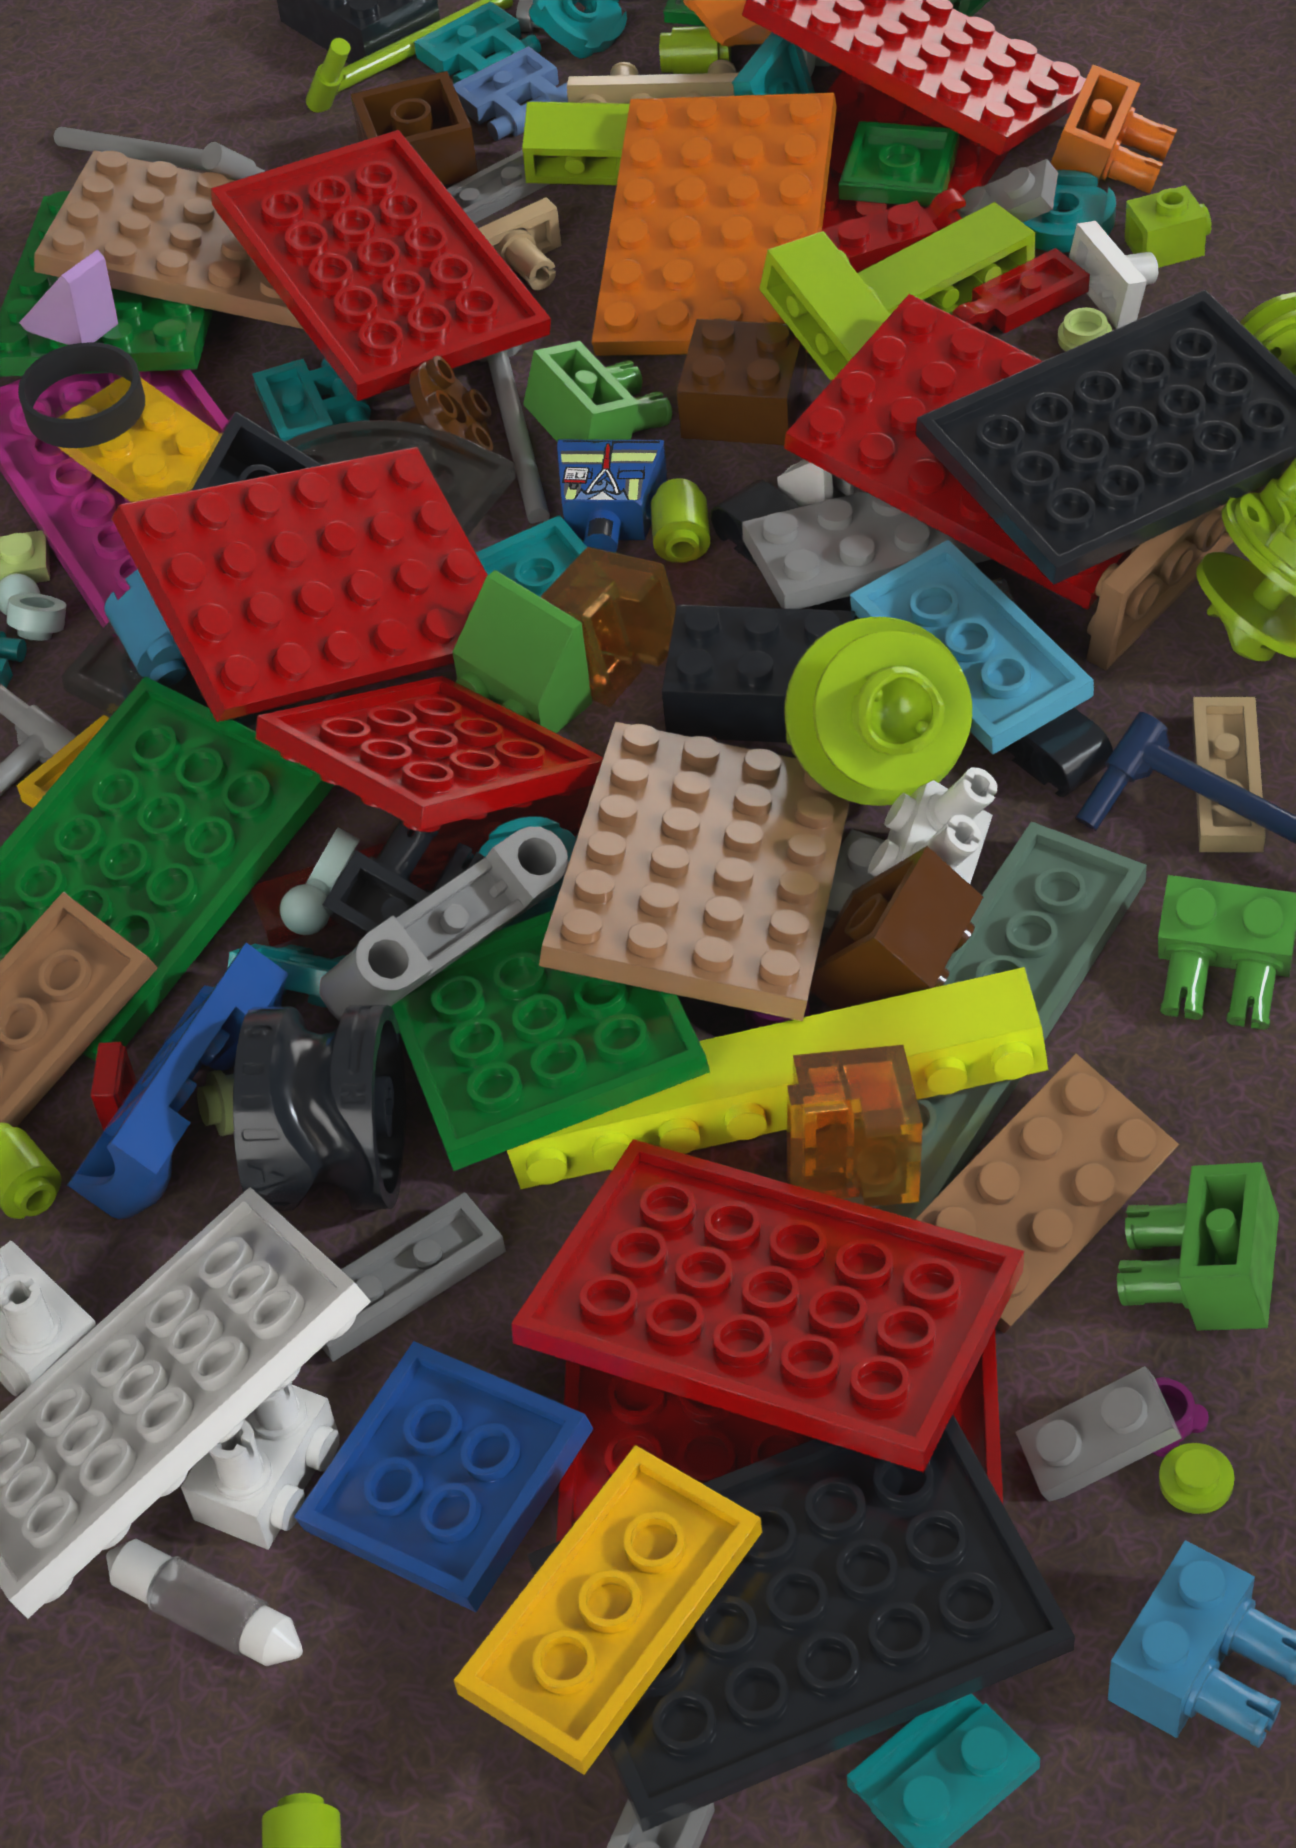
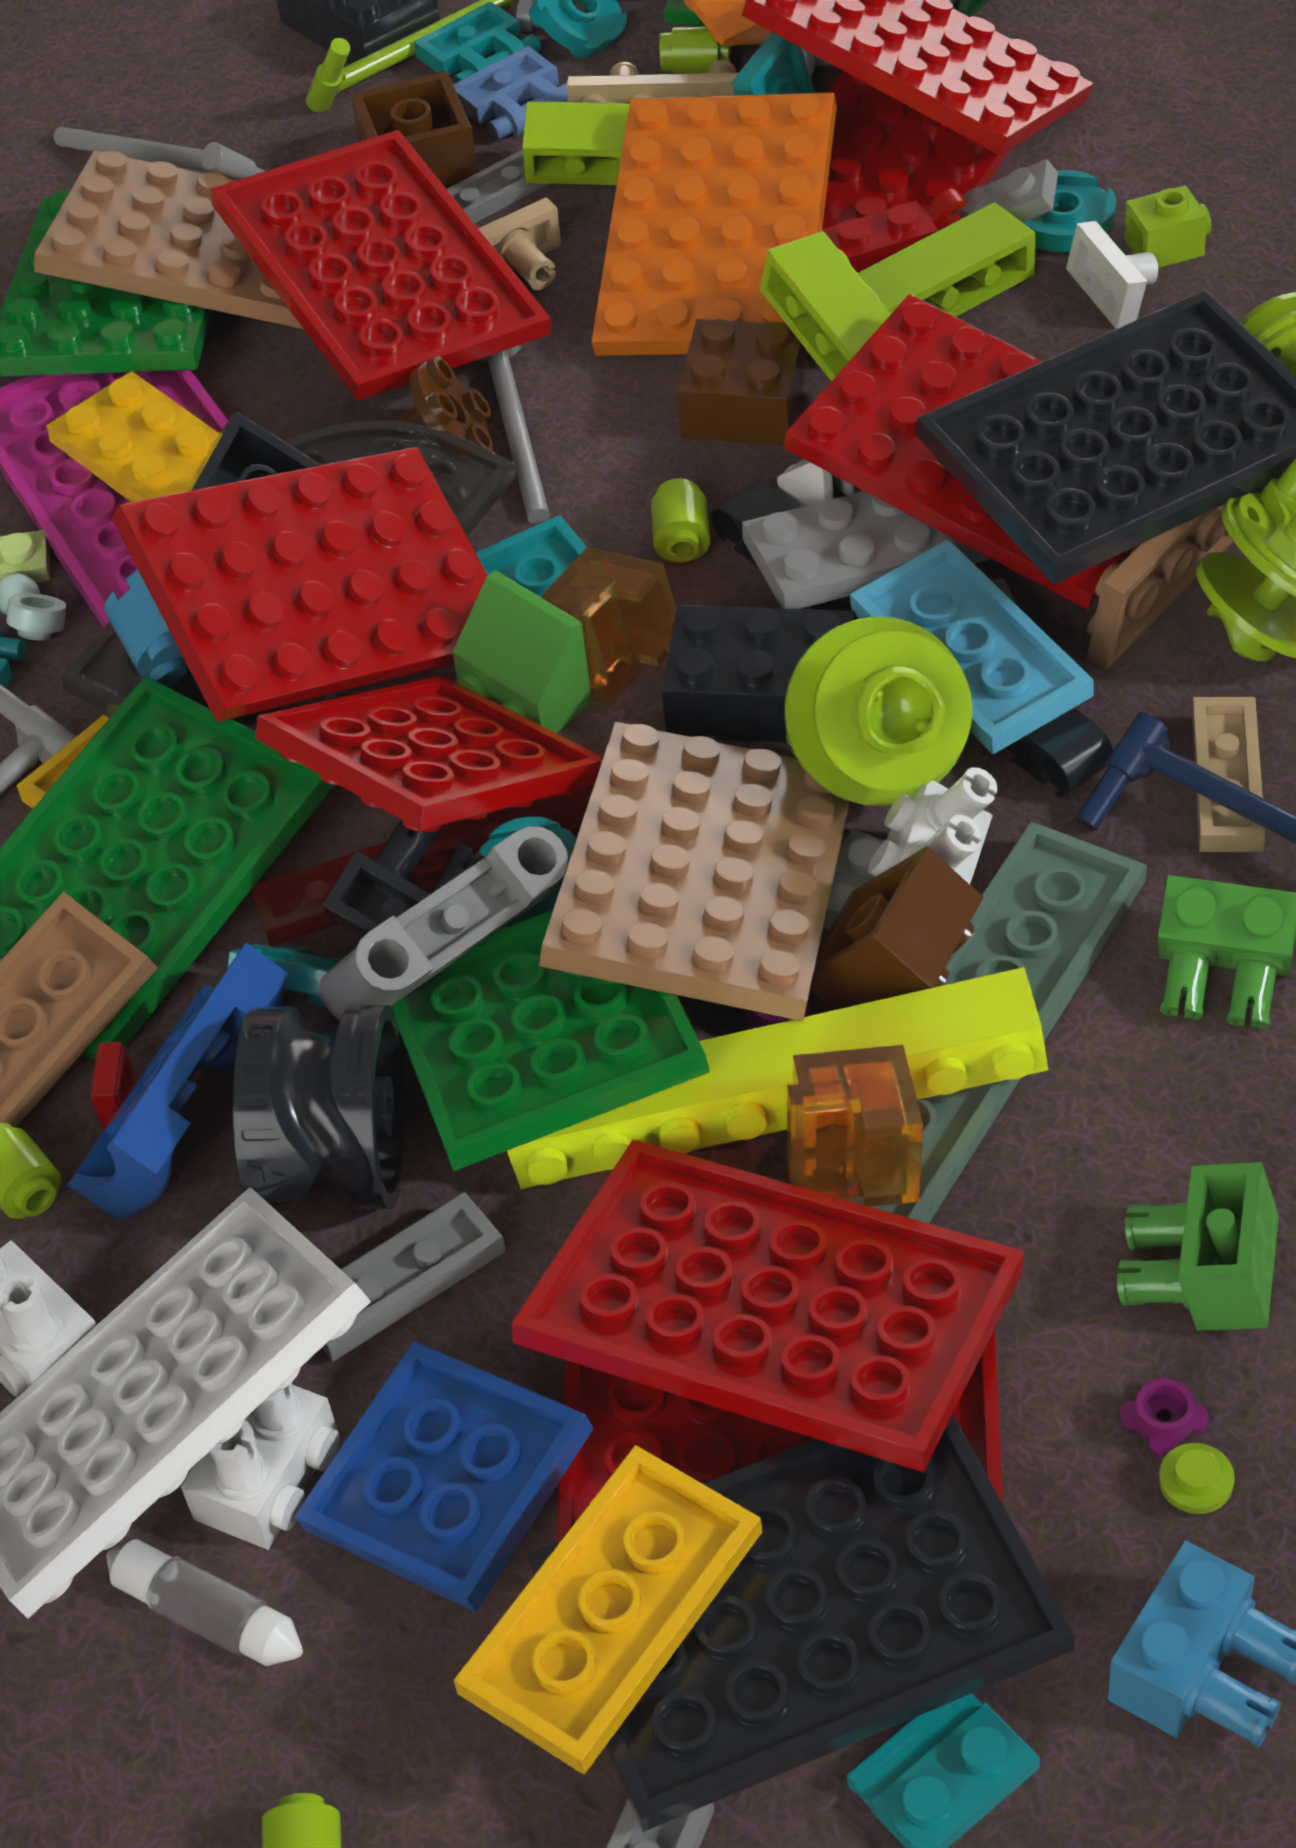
(74, 360): black tyre -> none
(76, 305): lavender slope -> none
(216, 1101): yellowish green plate -> none
(295, 403): teal plate -> none
(302, 905): light aqua plate -> none
(585, 400): bright green brick -> none
(610, 488): blue torso -> none
(898, 163): green tile -> none
(1024, 293): red plate -> none
(1054, 1177): medium nougat plate -> none
(1082, 326): yellowish green plate -> none
(1098, 1435): light grey plate -> none
(1102, 122): orange brick -> none

